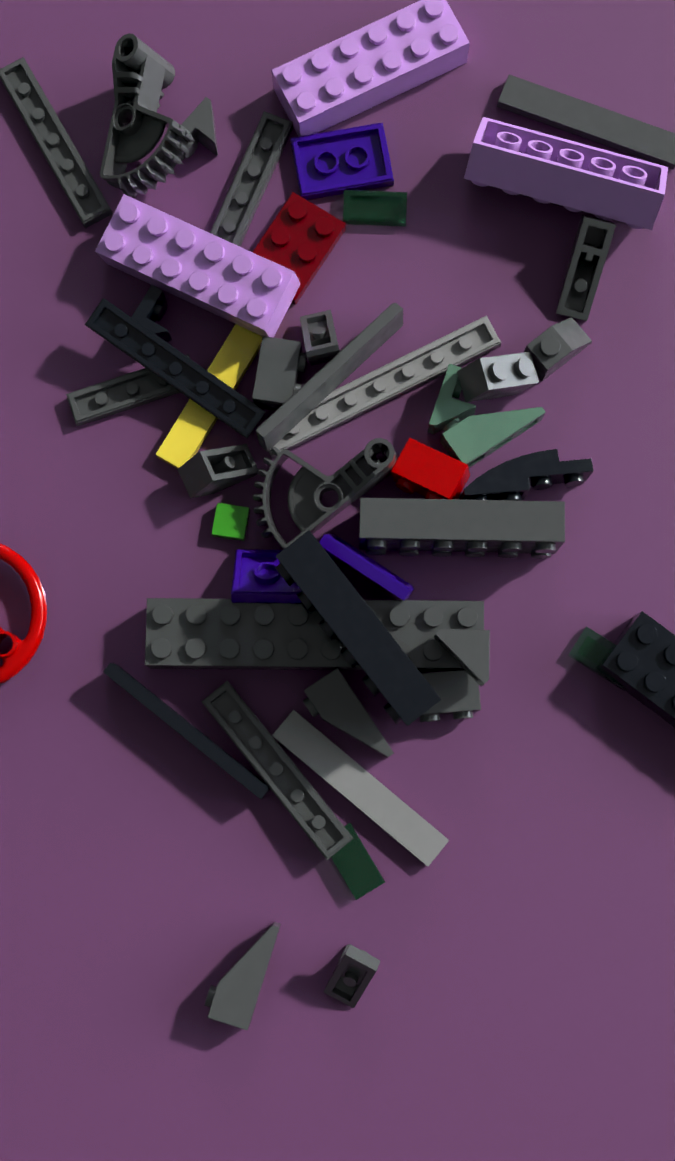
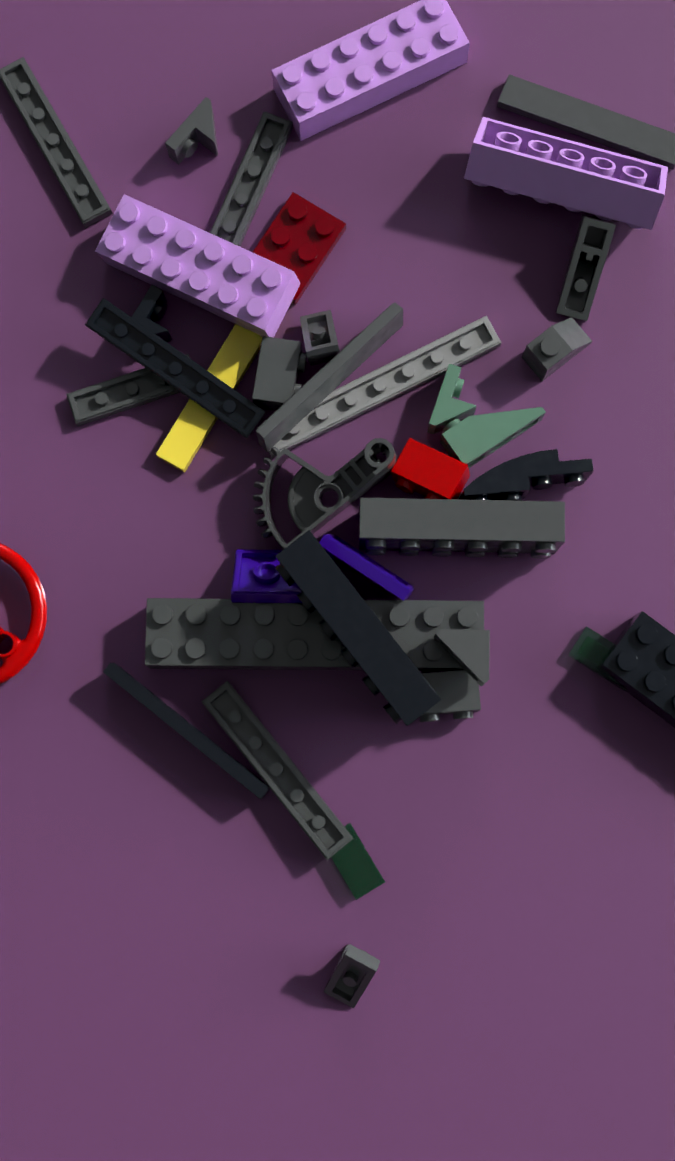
(136, 125): dark grey arm -> none
(217, 469): dark grey slope -> none
(230, 521): bright green tile -> none
(240, 987): dark grey slope -> none
(341, 708): dark grey slope -> none
(342, 161): dark purple tile -> none
(360, 788): light grey tile -> none
(375, 208): clear green tile -> none
(497, 376): dark grey brick -> none

